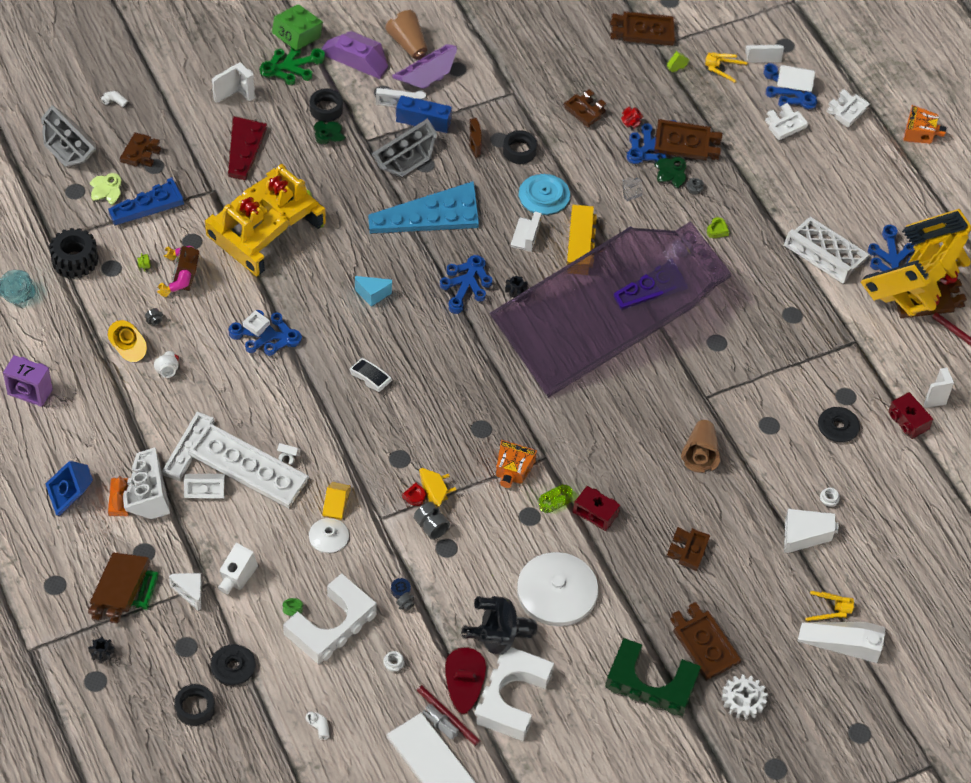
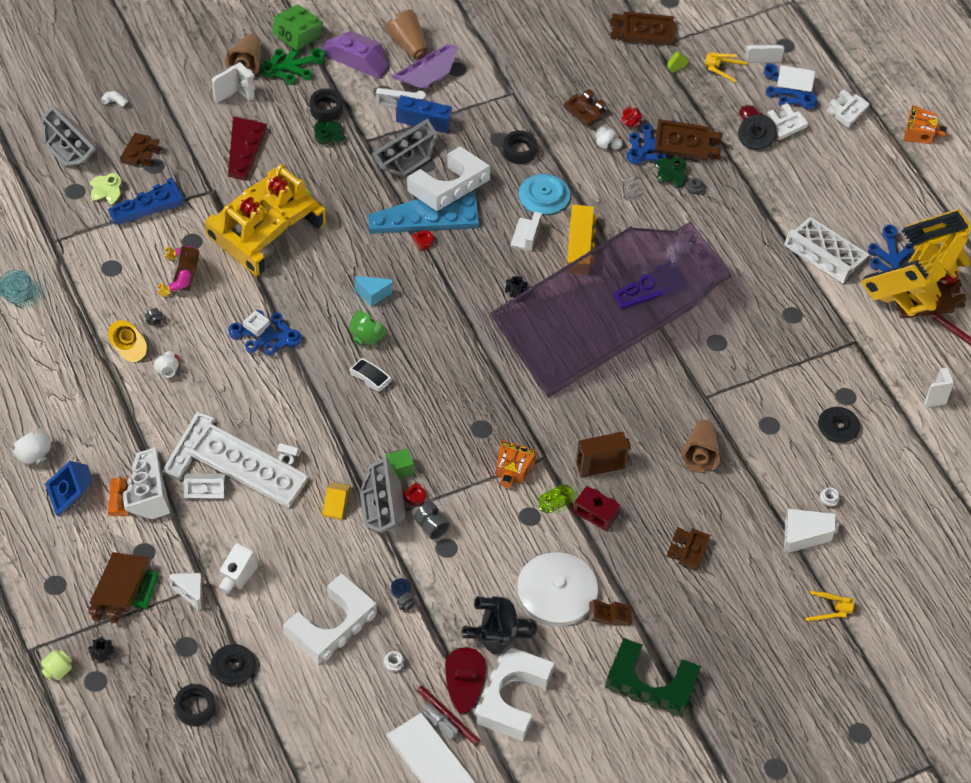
(27, 380): medium lavender brick -> none
(32, 447): none -> white cylinder
(56, 664): none -> yellowish green head
(73, 241): black tyre -> none
(144, 261): lime plate -> none
(247, 52): none -> medium nougat cone
(292, 606): bright green tile -> none
(320, 723): white arm -> none
(329, 542): white dish -> none
(365, 329): none -> bright green cylinder
(382, 497): none -> light grey wedge
(401, 463): none -> bright green brick
(423, 239): none -> red tile
(434, 486): yellow piece -> none
(439, 193): none -> white arch
(474, 265): blue plant -> none
(475, 137): reddish brown slope -> none
(602, 454): none -> reddish brown window
(606, 136): none -> white animal
(610, 614): none -> reddish brown slope
(704, 642): reddish brown tile -> none
(717, 228): lime tile -> none
(742, 704): white gear -> none
(748, 110): none -> dark red animal
(761, 141): none -> black wheel
(848, 638): white wedge -> none
(910, 415): dark red brick -> none

